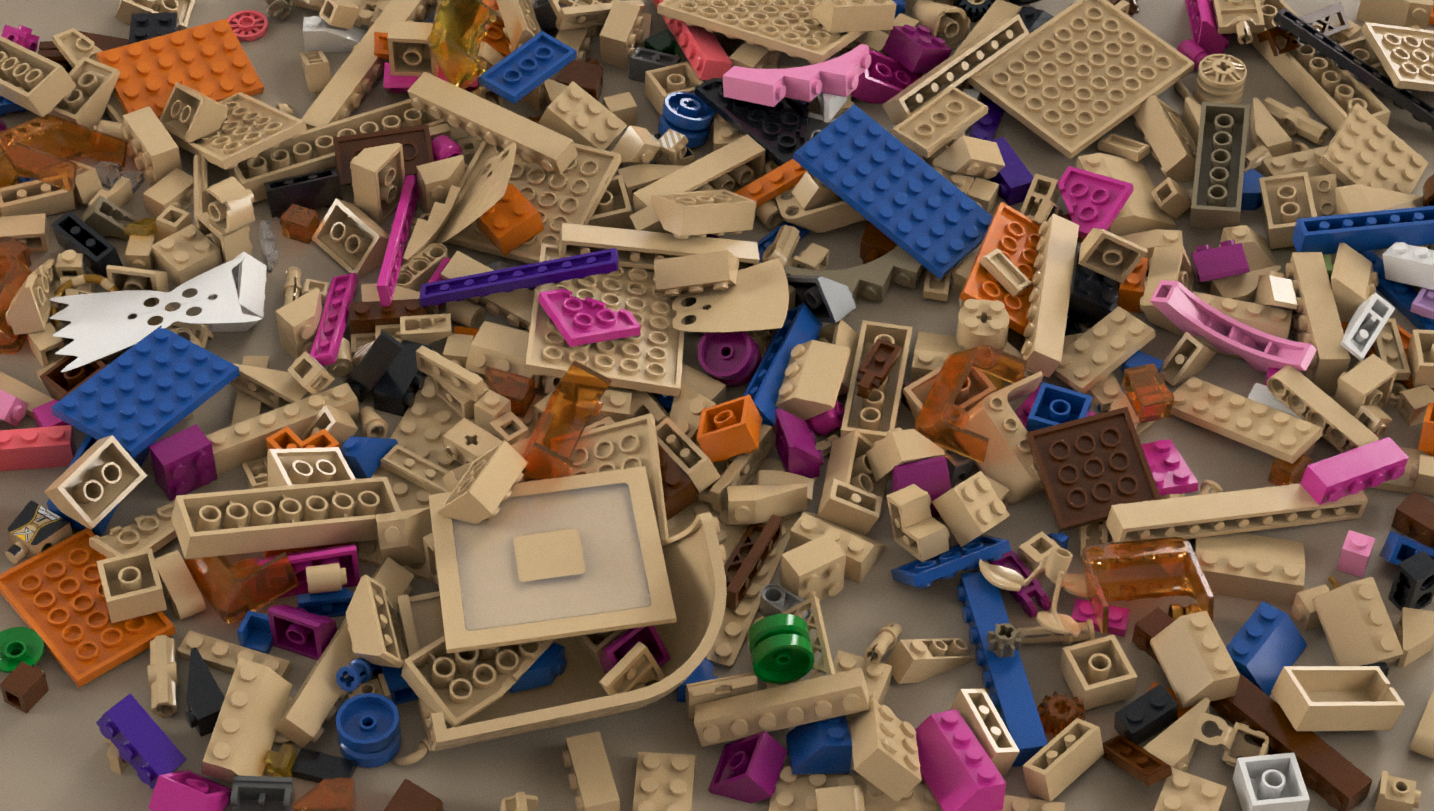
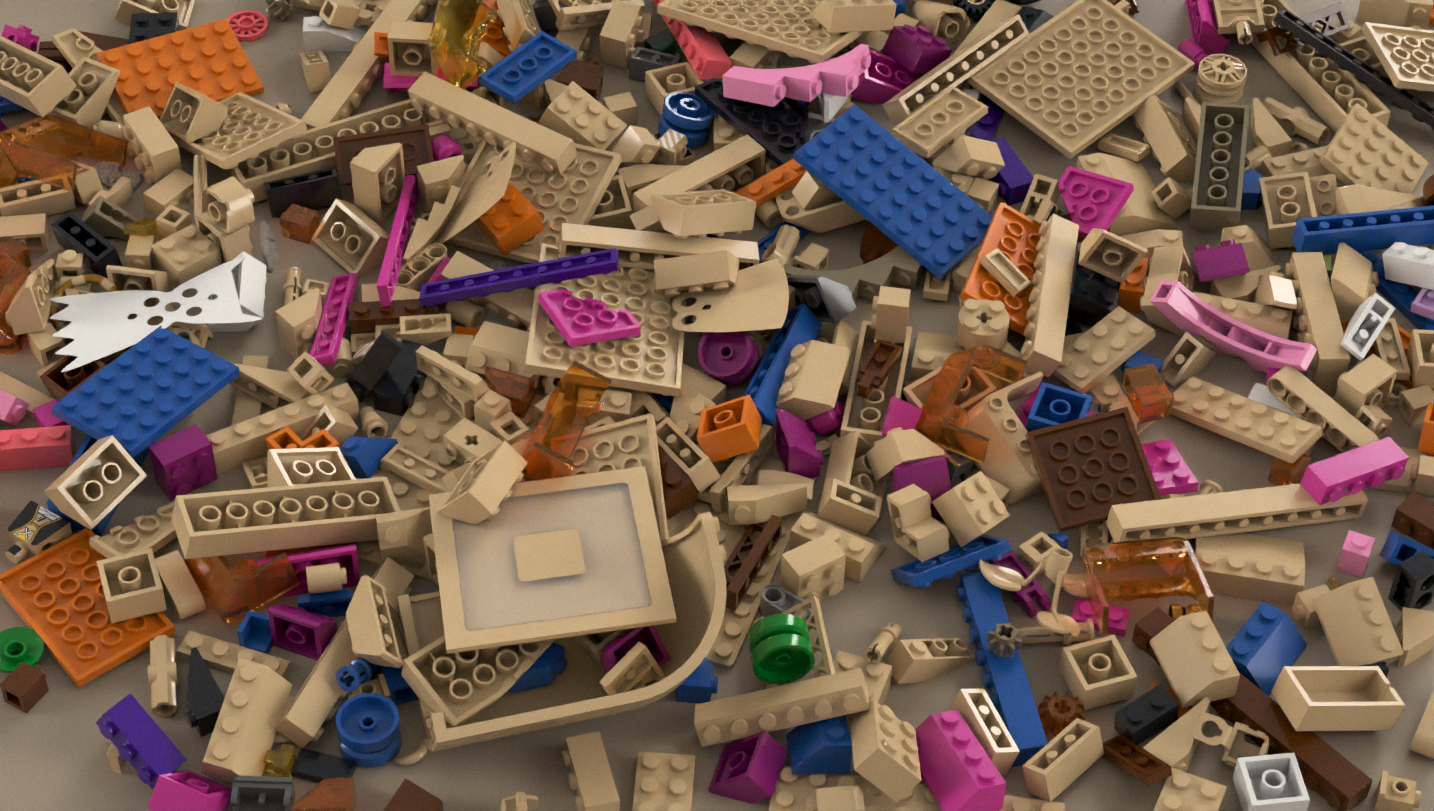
(718, 689): tan piece -> none
(892, 314): none -> tan brick
(900, 415): none -> dark pink slope

